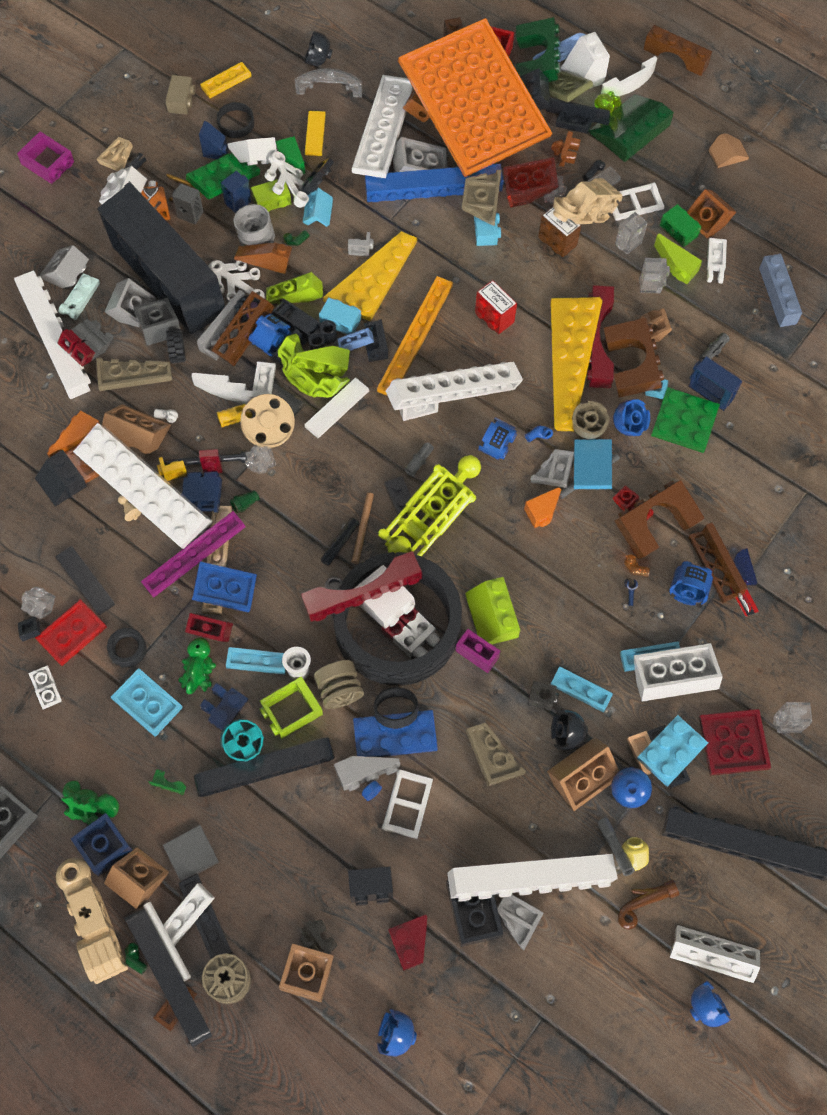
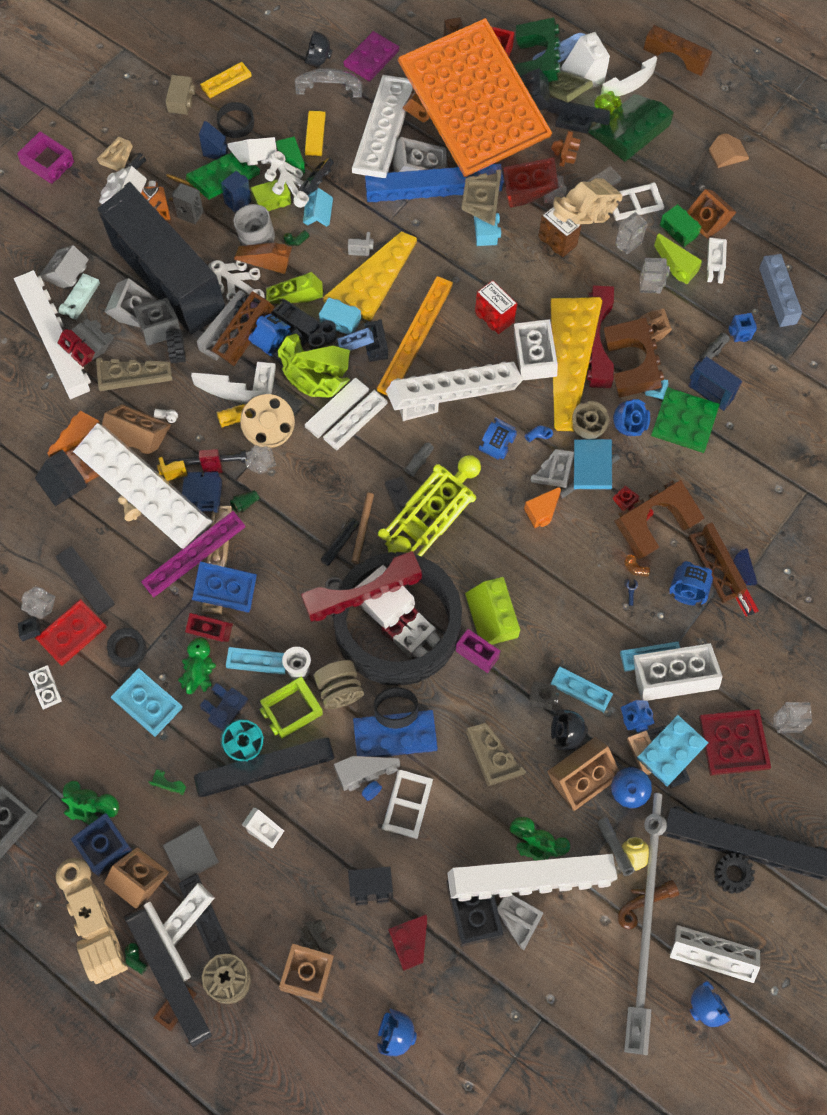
(262, 828): none -> white slope
(355, 420): none -> white tile
(371, 56): none -> magenta plate
(535, 349): none -> white brick
(539, 842): none -> green animal
(597, 165): black arm -> none
(637, 715): none -> blue brick
(639, 1017): none -> light grey bar
(742, 327): none -> blue brick
(742, 864): none -> black tyre

